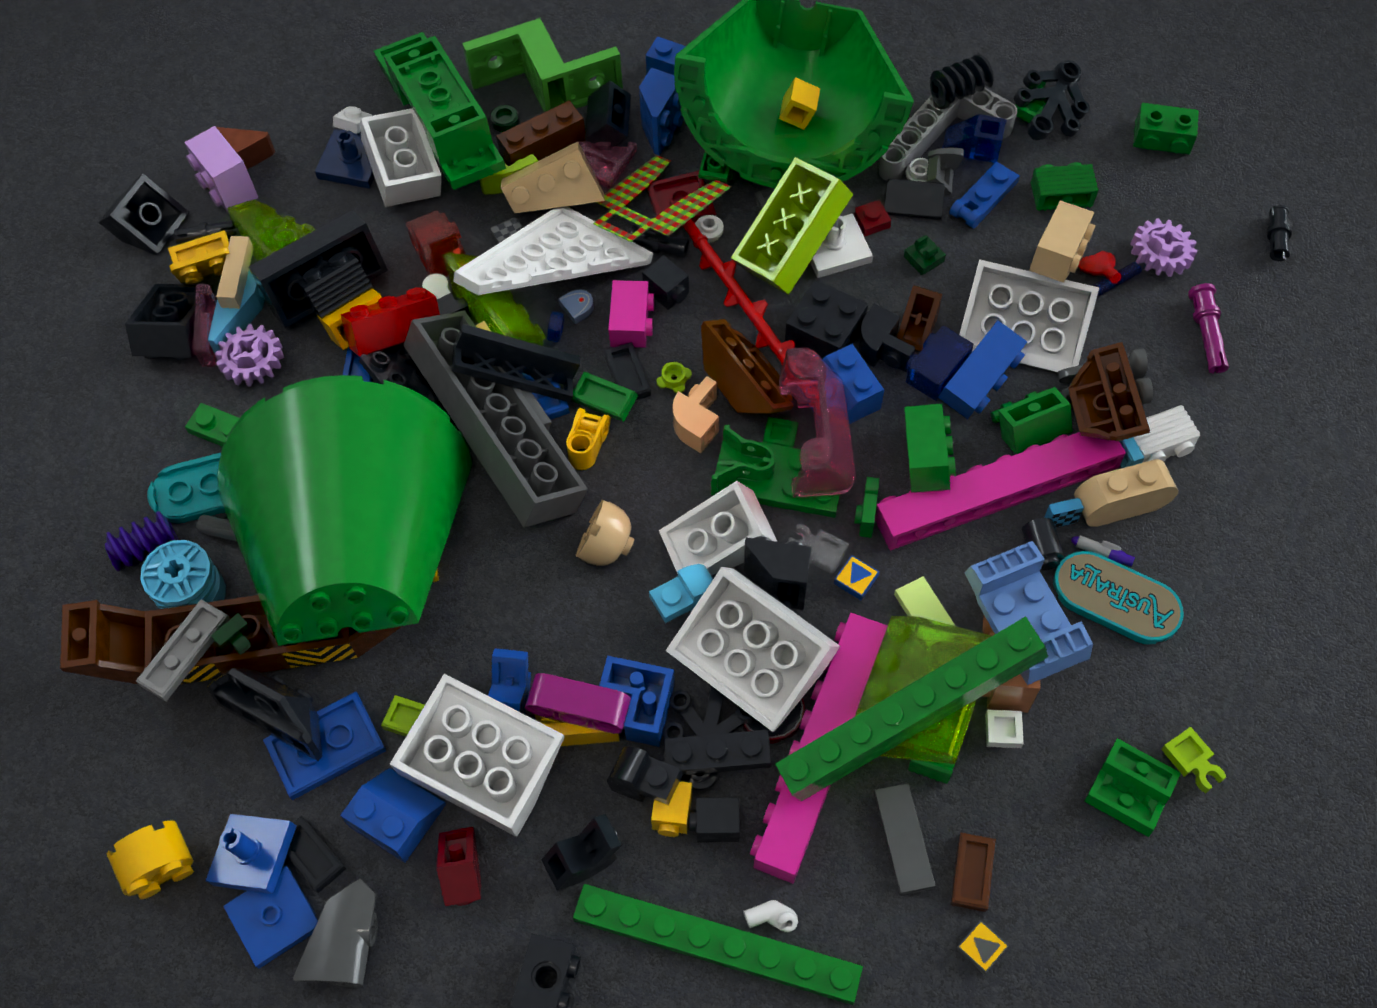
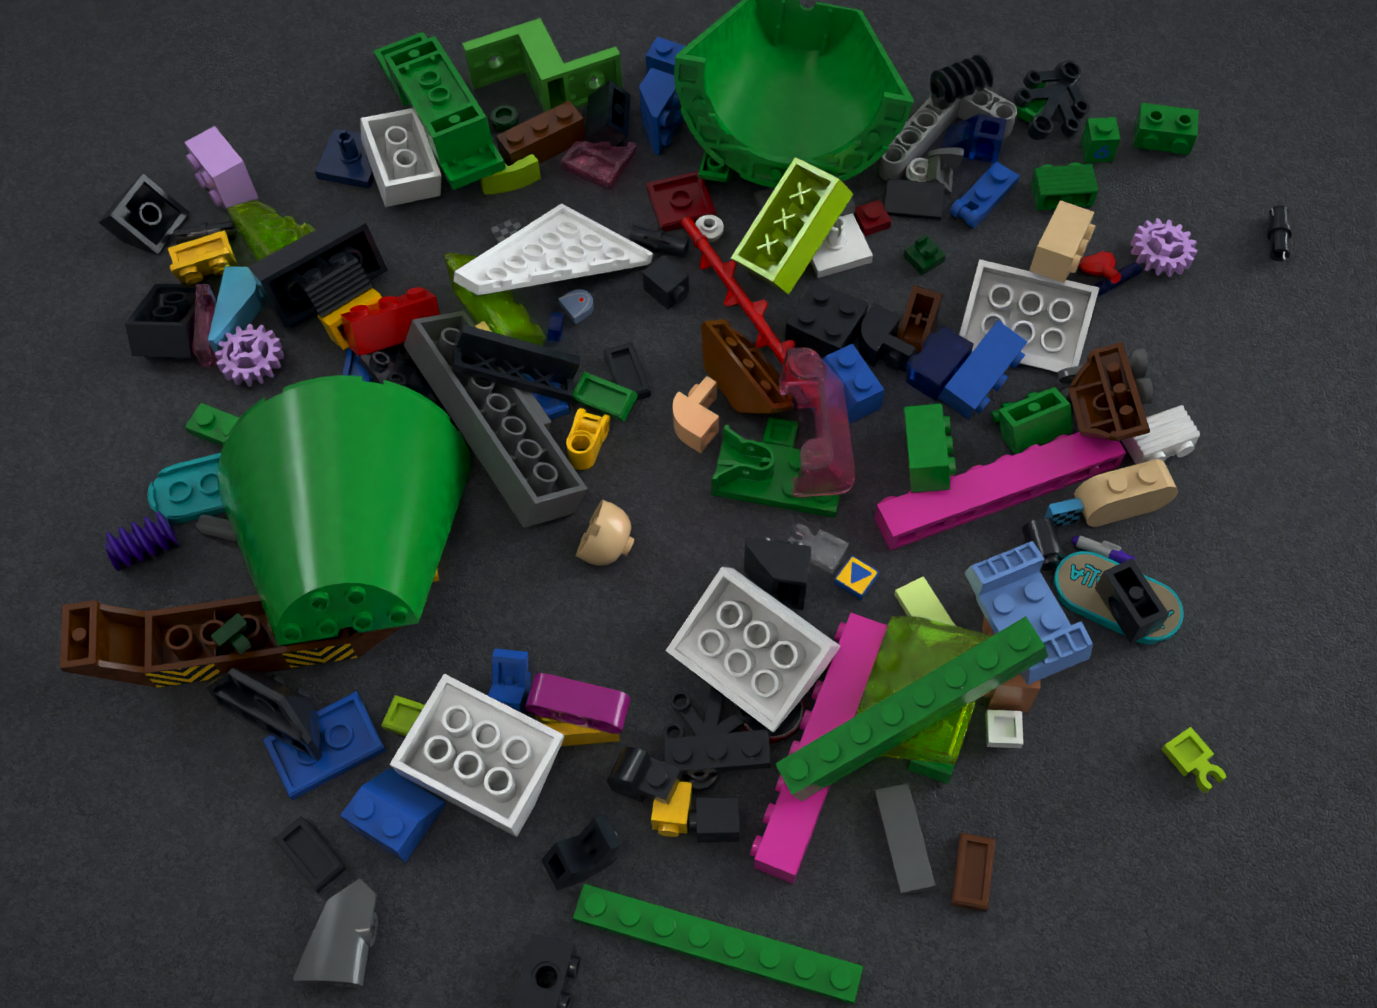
(149, 859): yellow brick -> none
(181, 575): medium azure wheel -> none
(182, 650): light grey tile -> none
(235, 272): tan piece -> none
(249, 145): copper slope -> none
(251, 853): tile -> none
(273, 921): blue plate -> none
(349, 119): white plate -> none
(432, 238): clear red brick -> none
(439, 286): leg -> none
(458, 867): dark red slope -> none
(553, 182): tan wedge -> none
(630, 313): dark pink brick -> none
(650, 696): blue brick -> none
(669, 219): piece -> none
(674, 369): lime plate -> none
(681, 592): medium azure brick -> none
(717, 530): white slope -> none
(772, 913): white arm -> none
(799, 103): yellow brick -> none
(866, 513): green plate -> none
(982, 947): tile -> none
(1100, 139): none -> green brick
(1131, 600): none -> black brick
(1132, 787): green slope -> none
(1133, 454): medium azure tile -> none
(1207, 316): magenta pin -> none

